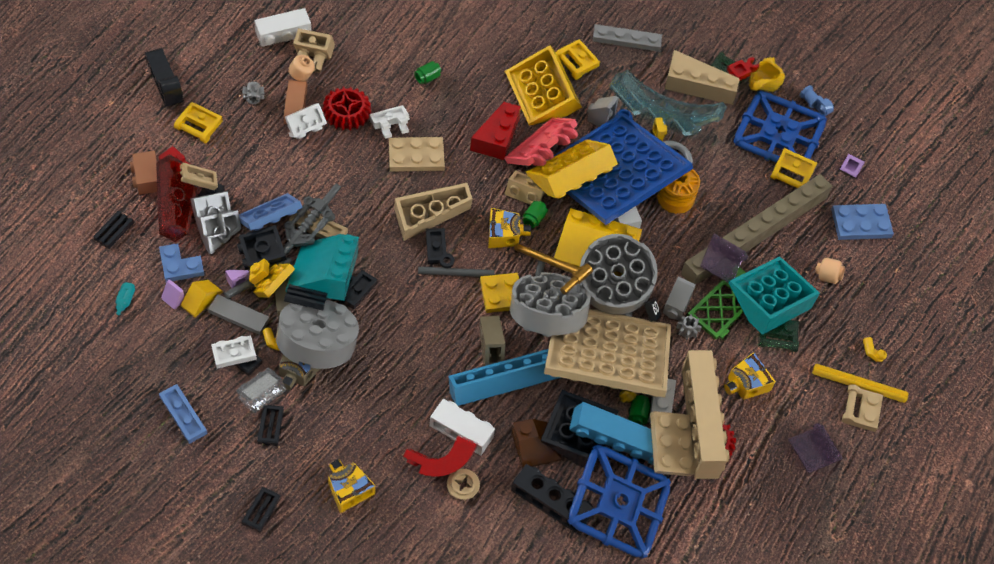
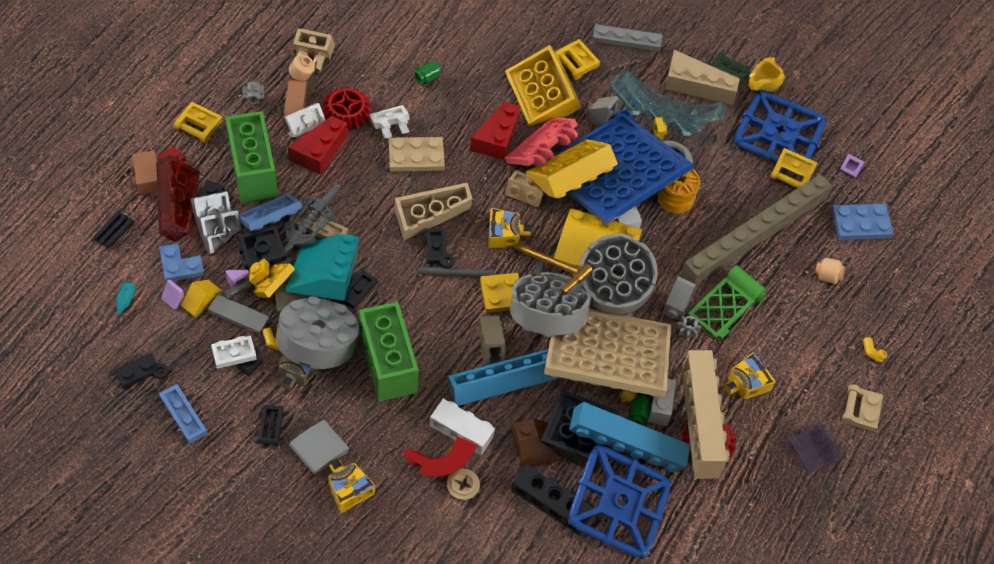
(140, 370): none -> black hinge
(166, 82): black beam -> none
(199, 178): tan tile -> none
(251, 156): none -> bright green brick
(253, 524): black tile -> none
(261, 390): clear brick -> none
(281, 26): white brick -> none
(305, 297): black tile -> none
(319, 145): none -> red wedge
(319, 446): none -> light grey slope
(388, 351): none -> bright green brick
(534, 214): green brick -> none
(652, 309): black tile -> none
(672, 443): tan plate -> none
(723, 258): clear purple hinge -> none
(742, 70): red plate -> none
(773, 294): teal slope -> none
(786, 331): clear green plate -> none
(823, 106): medium blue connector -> none
(849, 379): yellow axle -> none

